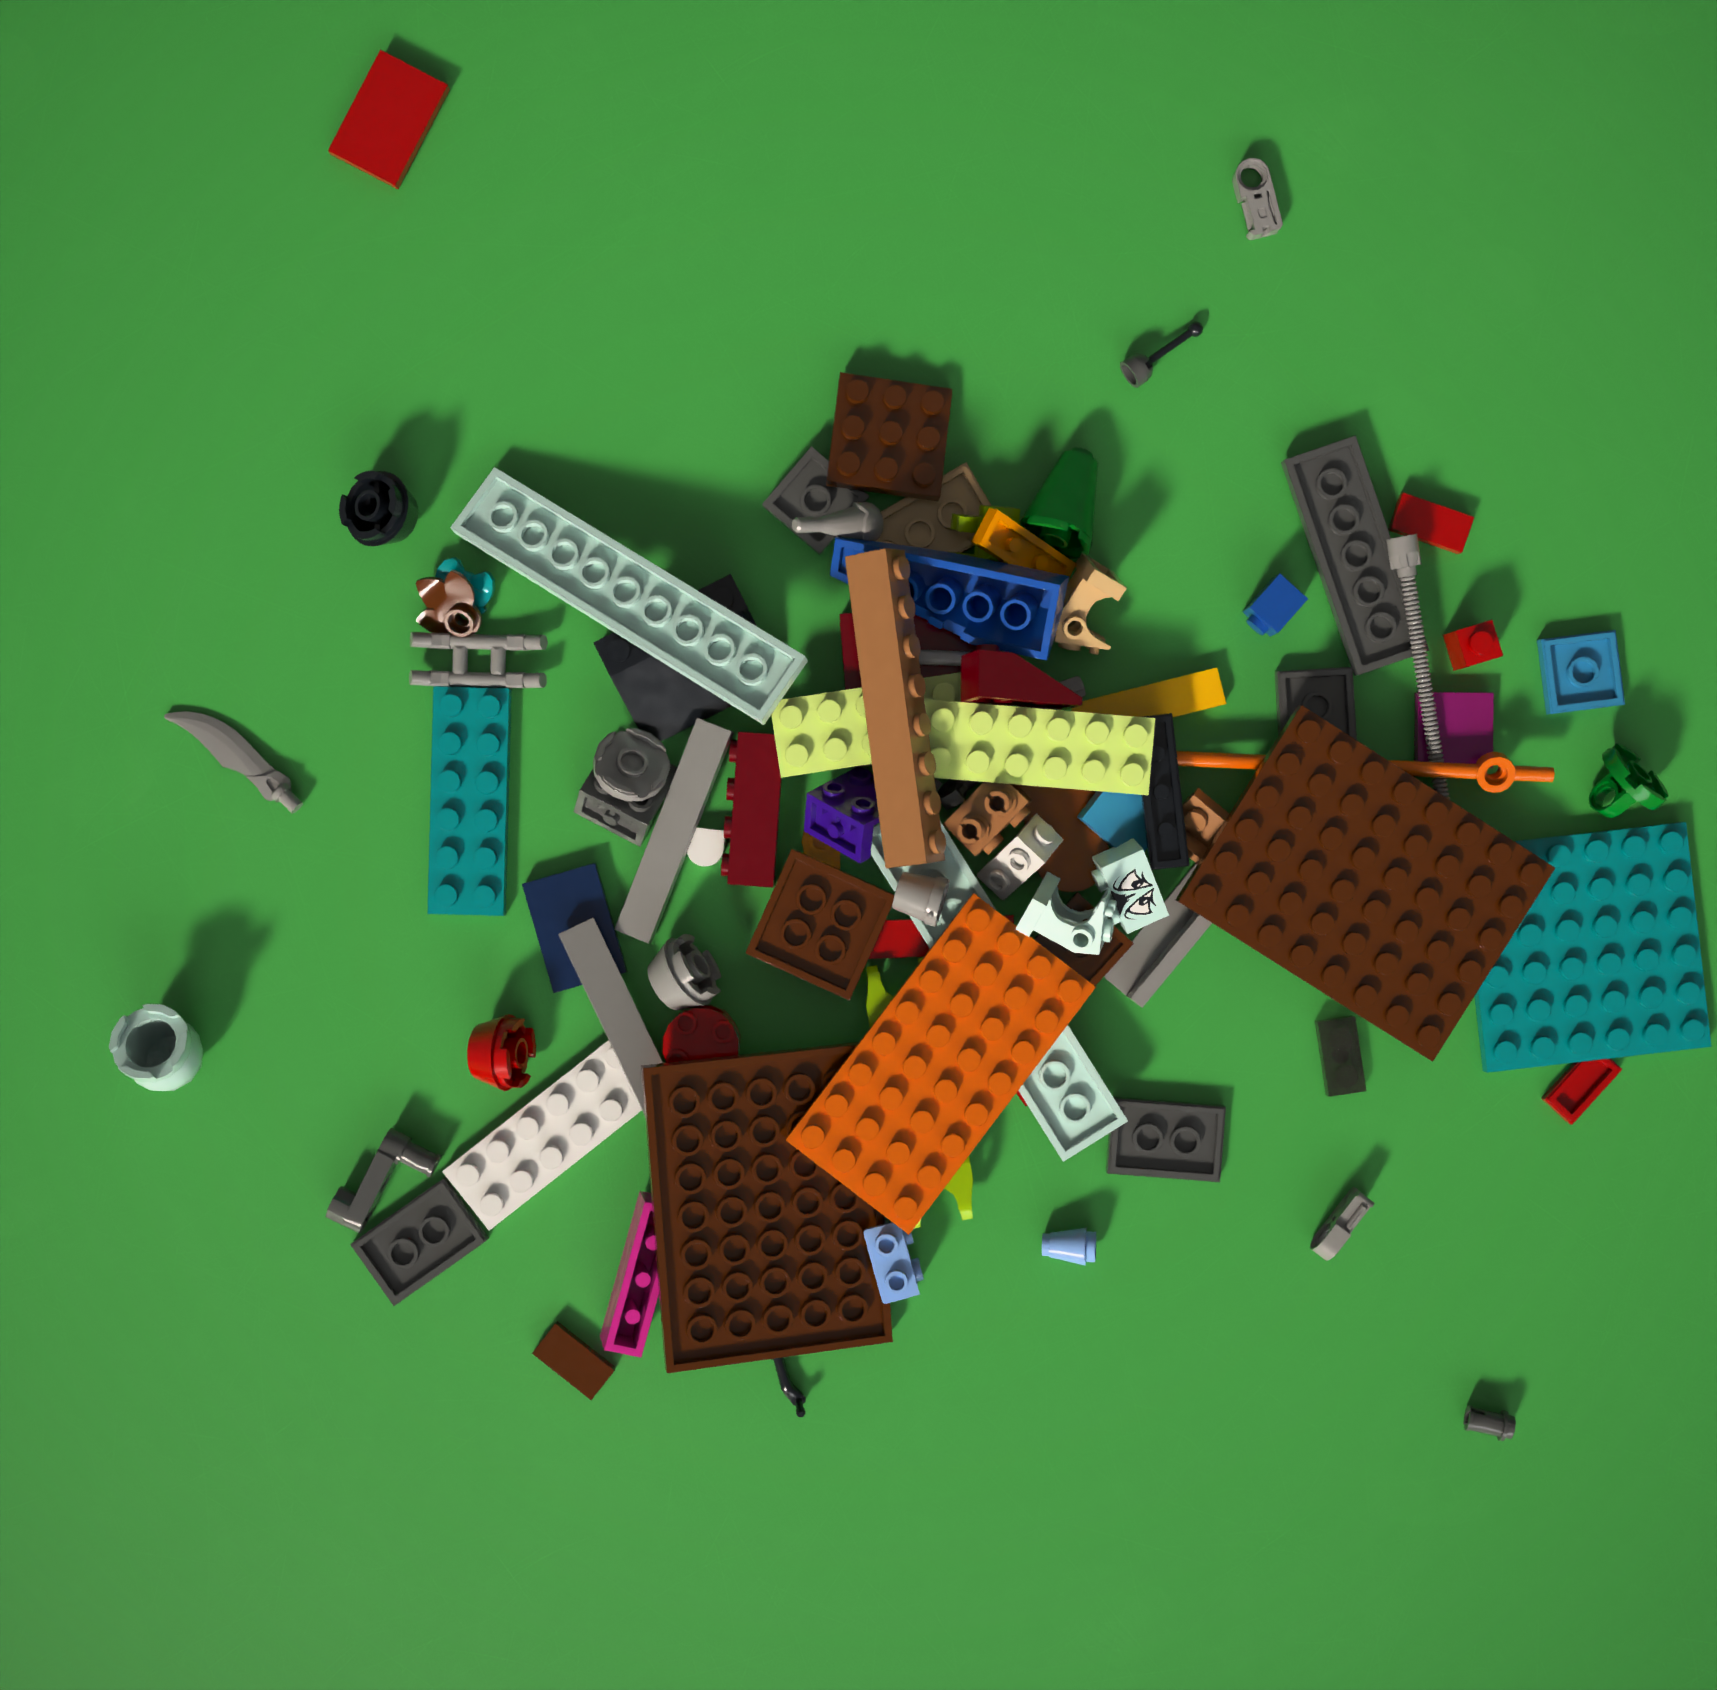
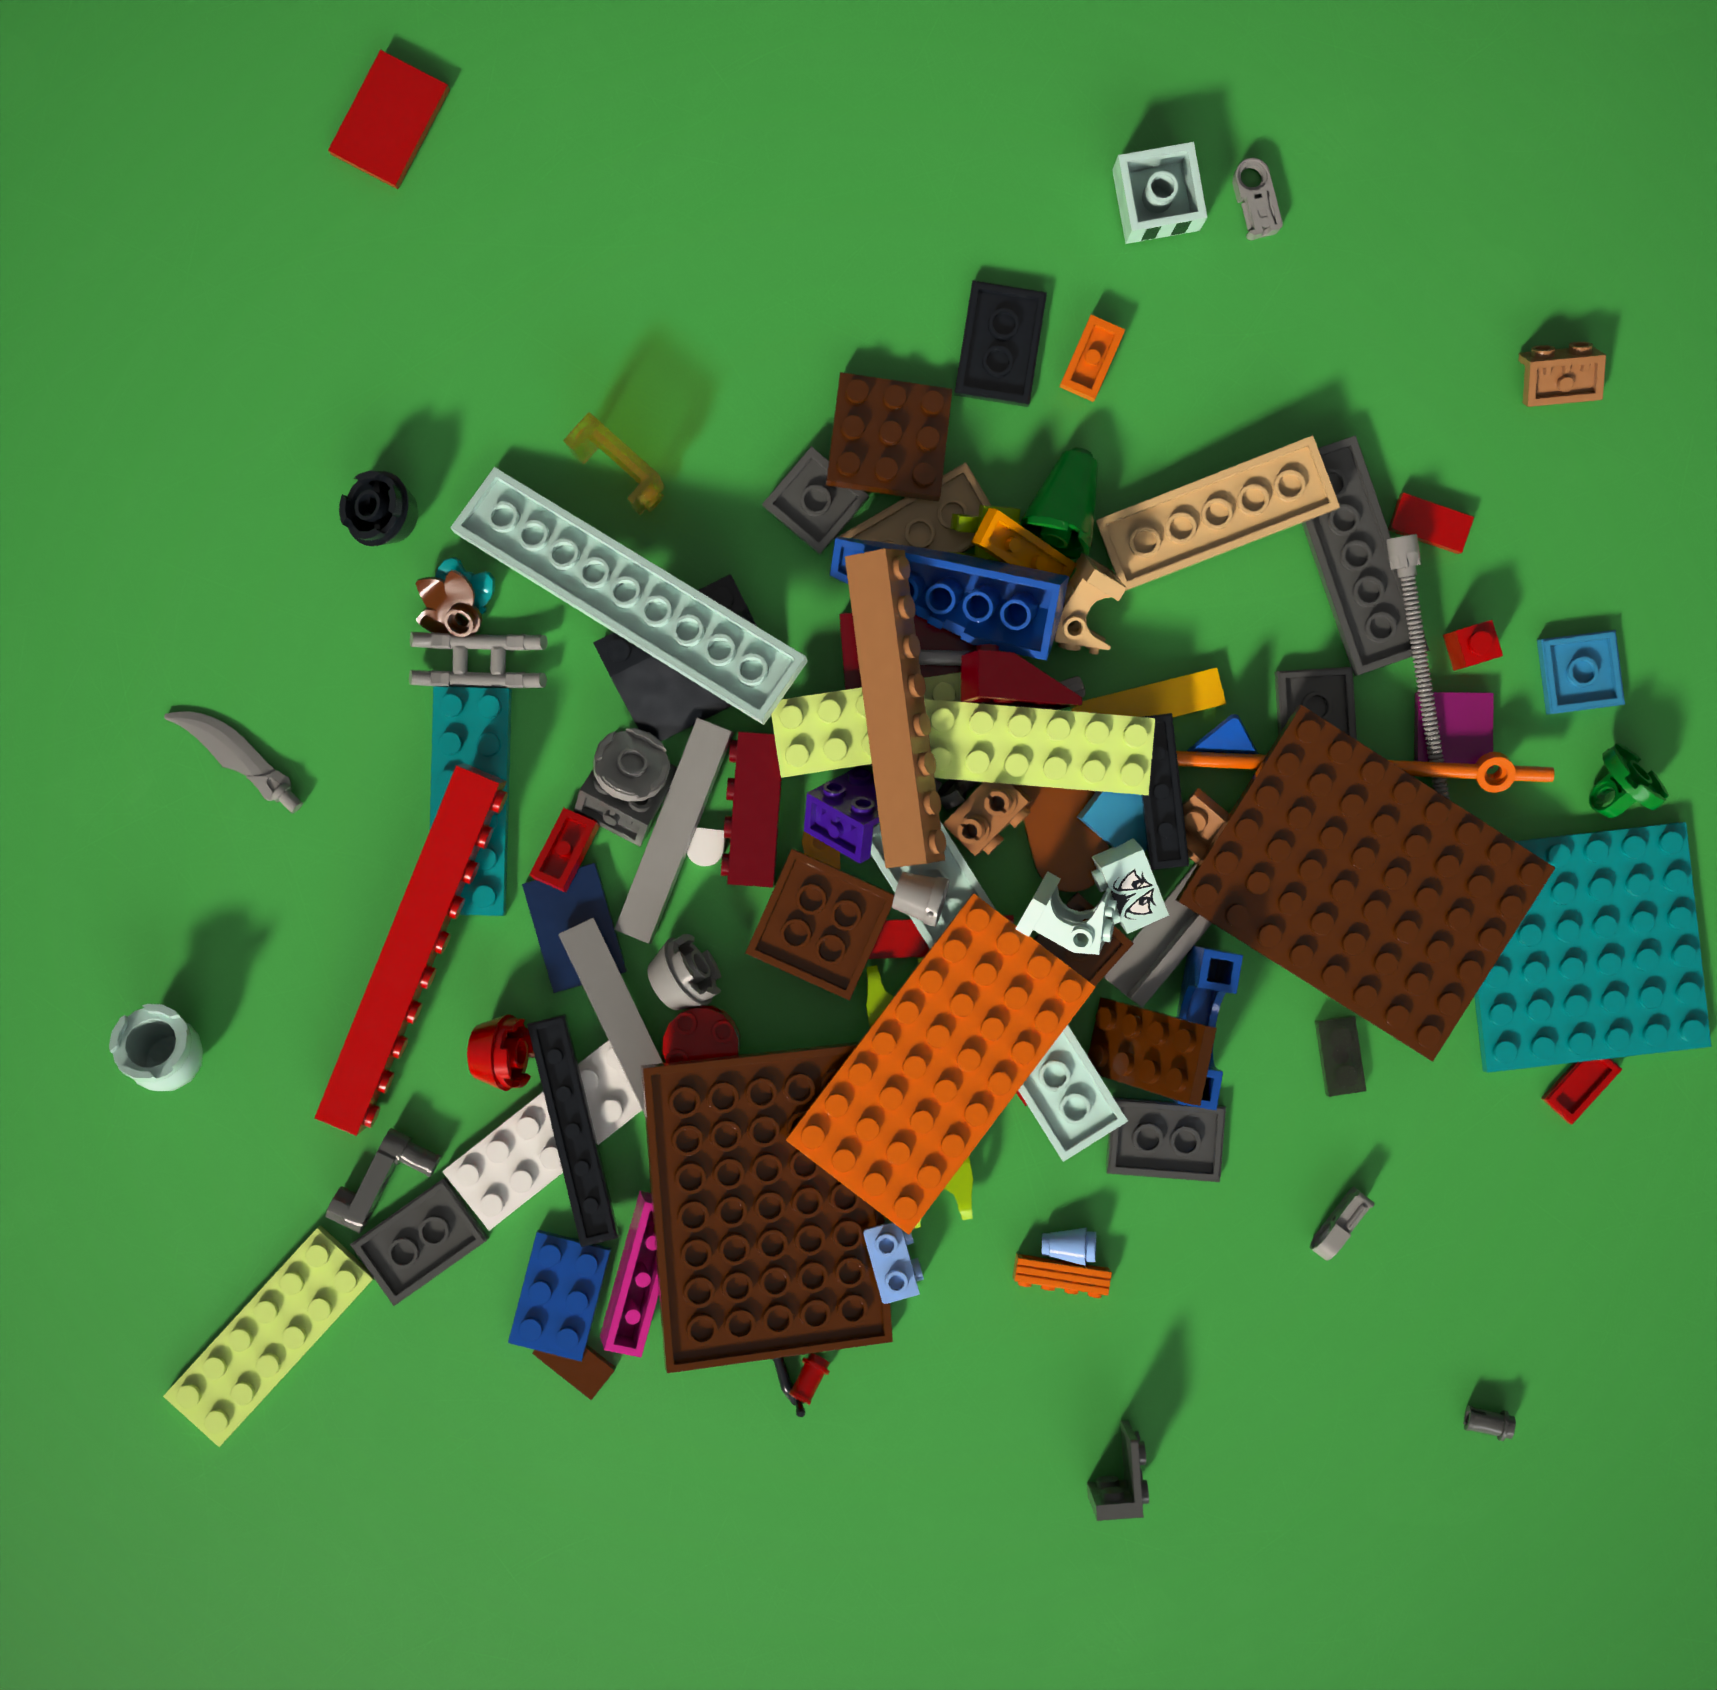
(269, 1336): none -> yellowish green plate
(411, 948): none -> red brick
(559, 1295): none -> blue plate
(564, 850): none -> red plate
(573, 1130): none -> black tile
(592, 435): none -> clear yellow panel
(809, 1378): none -> red pin
(856, 522): light grey piece -> none
(1000, 343): none -> black tile
(1020, 857): white bracket -> none
(1061, 1274): none -> orange piece
(1092, 358): none -> orange plate
(1122, 1498): none -> dark grey bracket
(1139, 367): hinge -> none
(1151, 1050): none -> reddish brown plate
(1159, 192): none -> light aqua brick
(1206, 980): none -> blue arch
(1218, 513): none -> tan plate
(1226, 737): none -> blue piece
(1274, 606): blue brick -> none
(1563, 374): none -> medium nougat bracket

